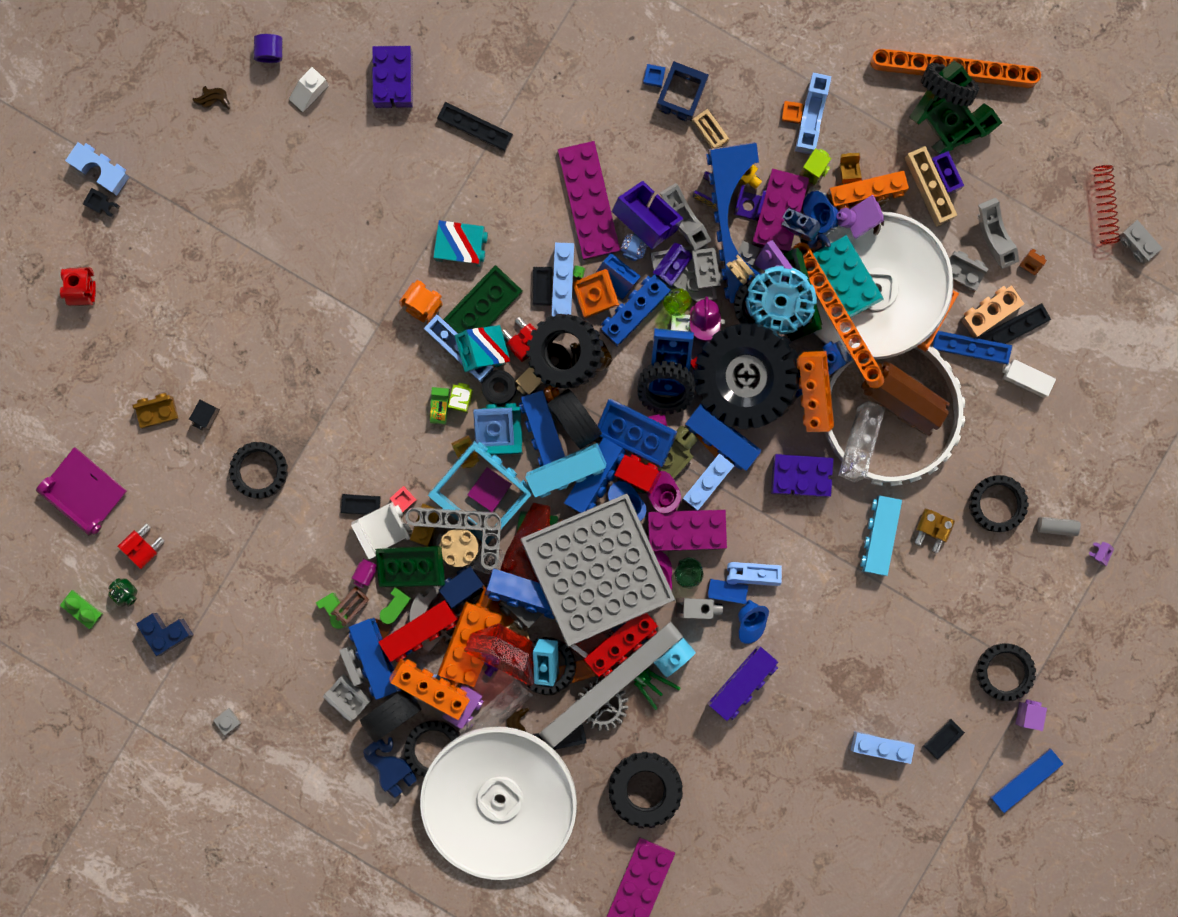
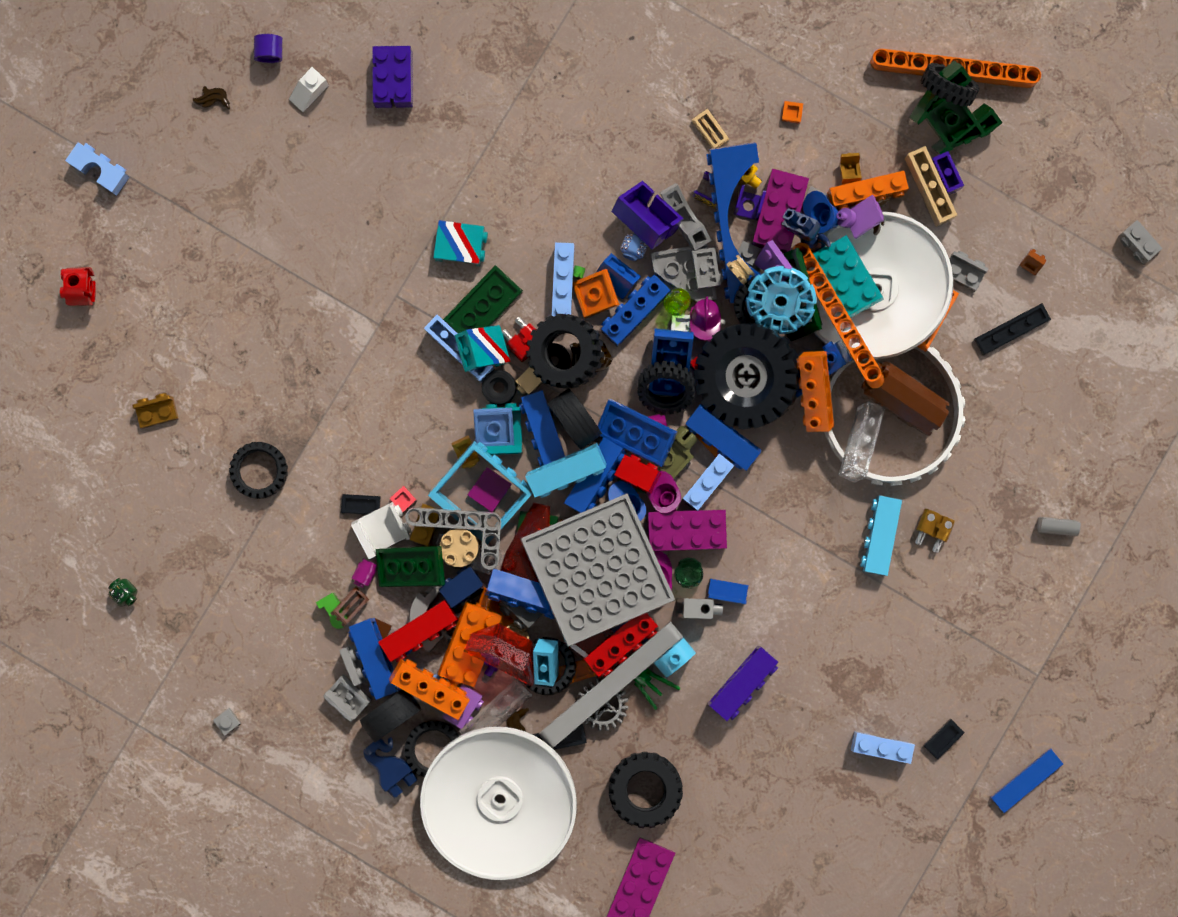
(79, 494): magenta door -> none
(81, 609): bright green tile -> none
(98, 202): black plate -> none
(138, 549): red piece -> none
(163, 638): dark blue brick -> none
(203, 415): black brick -> none
(396, 607): bright green leg -> none
(421, 302): orange brick -> none
(439, 405): bright green leg -> none
(460, 397): brick -> none
(475, 126): black tile -> none
(542, 286): black tile -> none
(551, 393): orange plate -> none
(588, 200): magenta plate -> none
(654, 75): blue tile -> none
(673, 264): dark purple slope -> none
(689, 74): dark blue window -> none
(752, 622): blue piece -> none
(754, 574): light blue plate -> none
(802, 474): dark purple piece -> none
(812, 113): light blue arch -> none
(816, 166): lime brick -> none
(972, 347): blue tile -> none
(987, 320): light nougat brick -> none
(995, 234): light grey arch -> none
(1019, 493): black tyre -> none
(1028, 378): white brick -> none
(1029, 670): black tyre -> none
(1031, 715): medium lavender brick -> none
(1103, 554): medium lavender tile -> none
(1107, 167): clear red piece -> none

